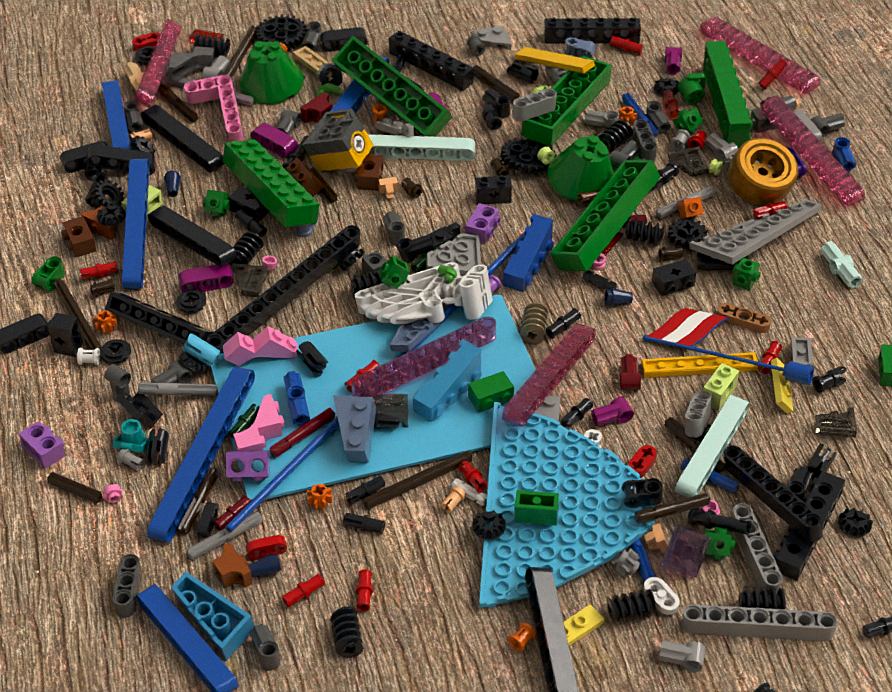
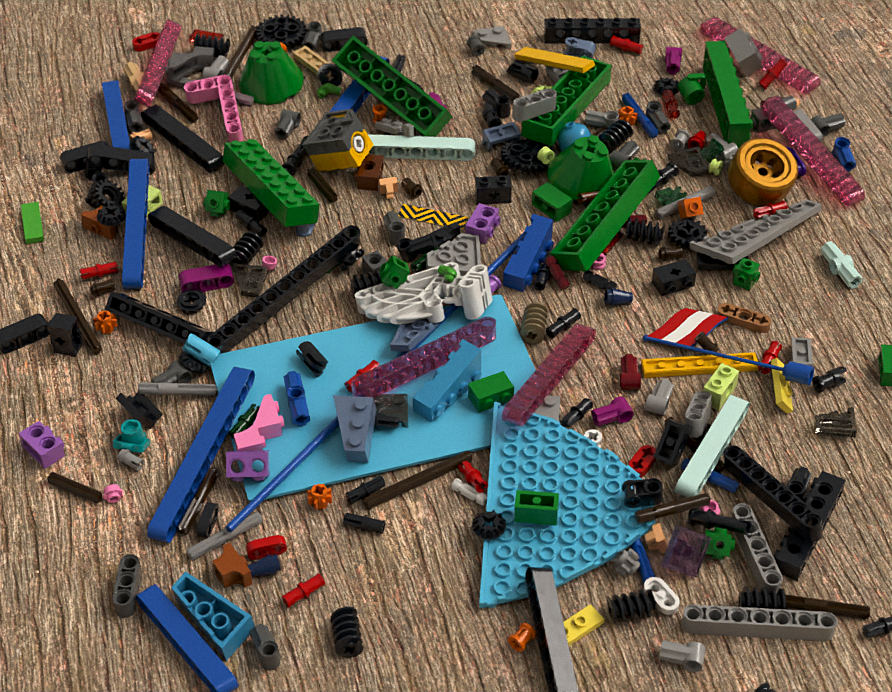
(32, 222): none -> bright green tile
(49, 272): green piece -> none
(78, 236): reddish brown brick -> none
(88, 356): white bush -> none
(115, 346): black gear -> none
(118, 380): dark grey piece -> none
(143, 54): black gear -> none
(157, 447): black arm -> none
(172, 182): dark blue cone -> none
(231, 512): dark red pin -> none
(267, 343): bright pink arch -> none
(274, 140): magenta beam -> none
(302, 432): dark red axle -> none
(304, 176): reddish brown brick -> none
(316, 108): dark red brick -> none
(364, 590): red pin -> none
(431, 60): black brick -> none
(431, 216): none -> sticker
(457, 494): light nougat pin -> none
(500, 134): none -> sand blue hinge
(543, 276): none -> black axle
(552, 201): none -> green brick
(557, 272): none -> dark red axle
(570, 133): none -> dark azure cylinder
(645, 140): dark grey beam -> none
(659, 399): none -> light grey piece
(668, 195): none -> clear green plate
(672, 442): none -> black brick
(688, 120): green brick -> none
(706, 343): none -> dark brown pin
(712, 150): none -> clear green wheel
(744, 51): none -> light grey brick
(819, 463): black arm -> none
(833, 607): none -> dark brown axle
(849, 526): black gear -> none

